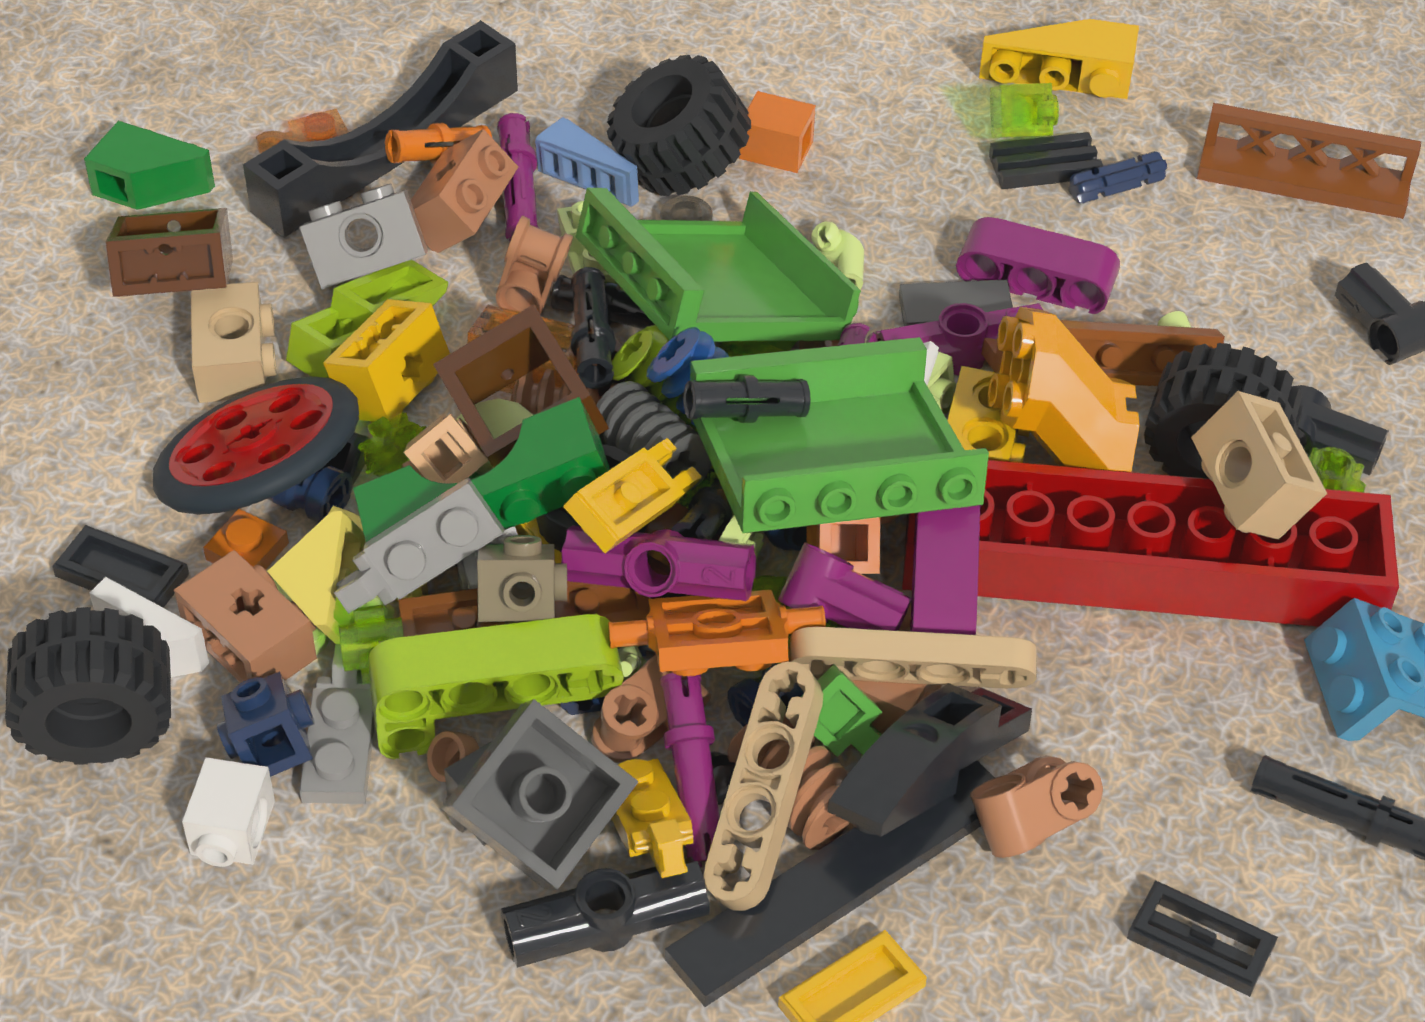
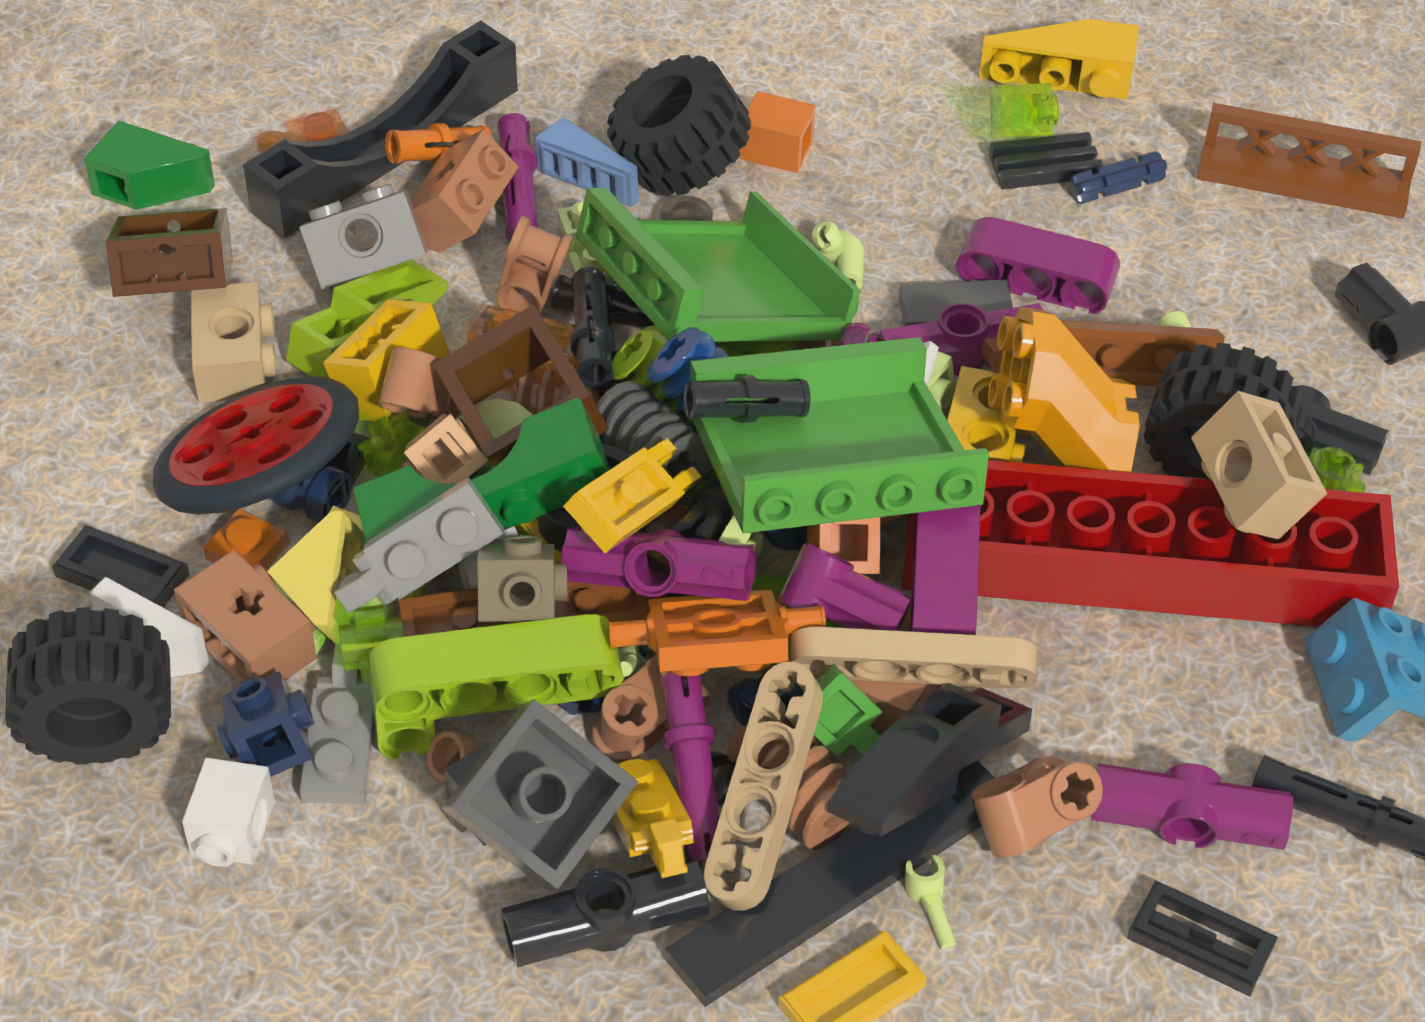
(415, 387): none -> nougat piece
(928, 892): none -> yellowish green hand
(1194, 806): none -> magenta piece

